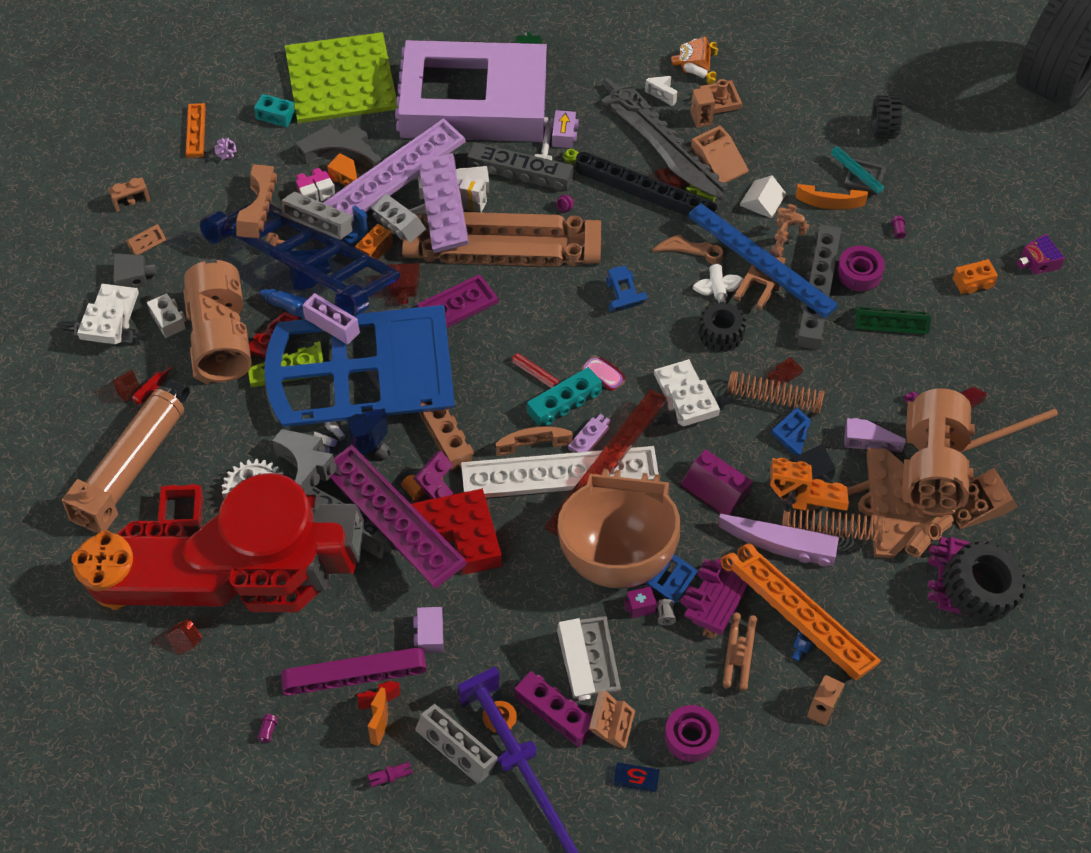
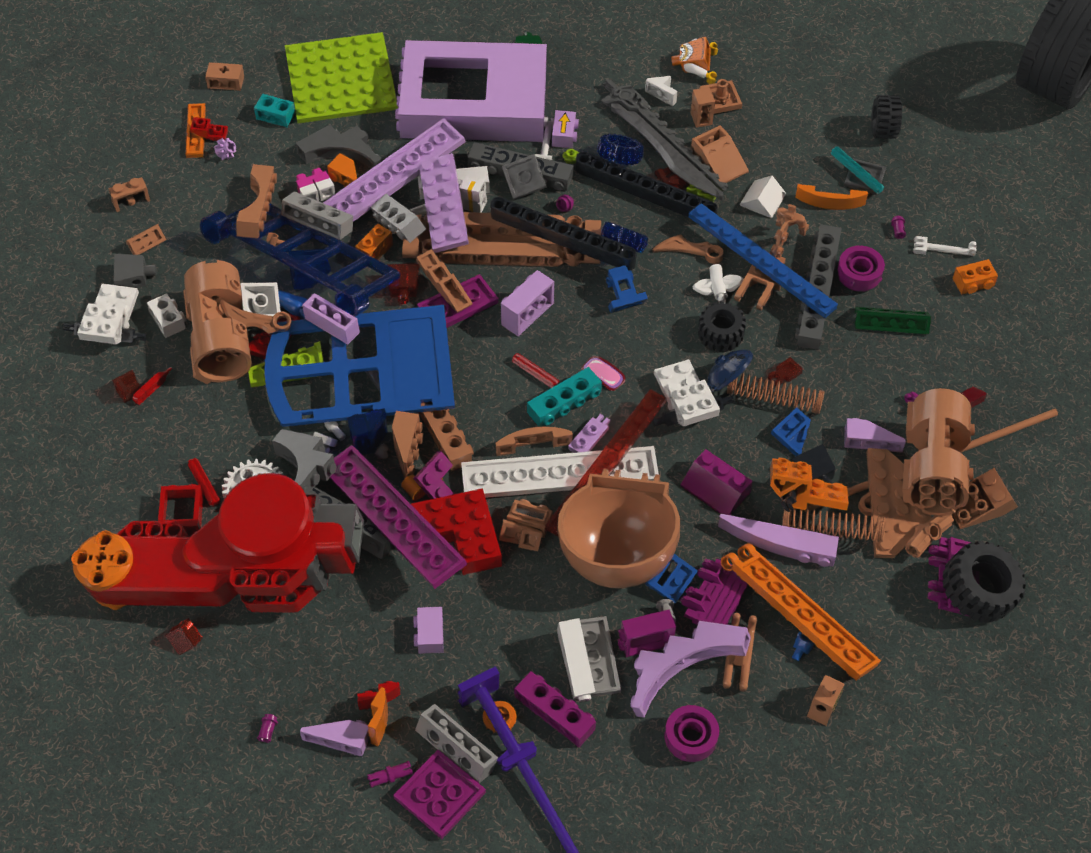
(94, 501): nougat piece -> none
(202, 479): none -> red axle
(205, 129): none -> red slope
(224, 76): none -> nougat brick
(250, 319): none -> nougat piece
(260, 298): none -> white slope
(341, 735): none -> lavender slope
(353, 671): magenta beam -> none
(360, 227): blue bracket -> none
(406, 437): none -> nougat slope
(439, 794): none -> magenta plate
(444, 281): none -> nougat slope
(520, 534): none -> nougat slope
(524, 176): none -> flat silver tile
(527, 302): none -> lavender brick
(530, 515): none -> nougat window
(562, 233): none -> black beam
(612, 720): nougat slope -> none
(620, 149): none -> clear blue gear
(625, 236): none -> clear blue gear
(636, 777): clear blue tile -> none
(640, 602): magenta brick -> none
(646, 632): none -> magenta window
(680, 652): none -> lavender arch
(728, 368): none -> dark blue dish
(921, 247): none -> white hinge
(1041, 256): magenta torso -> none

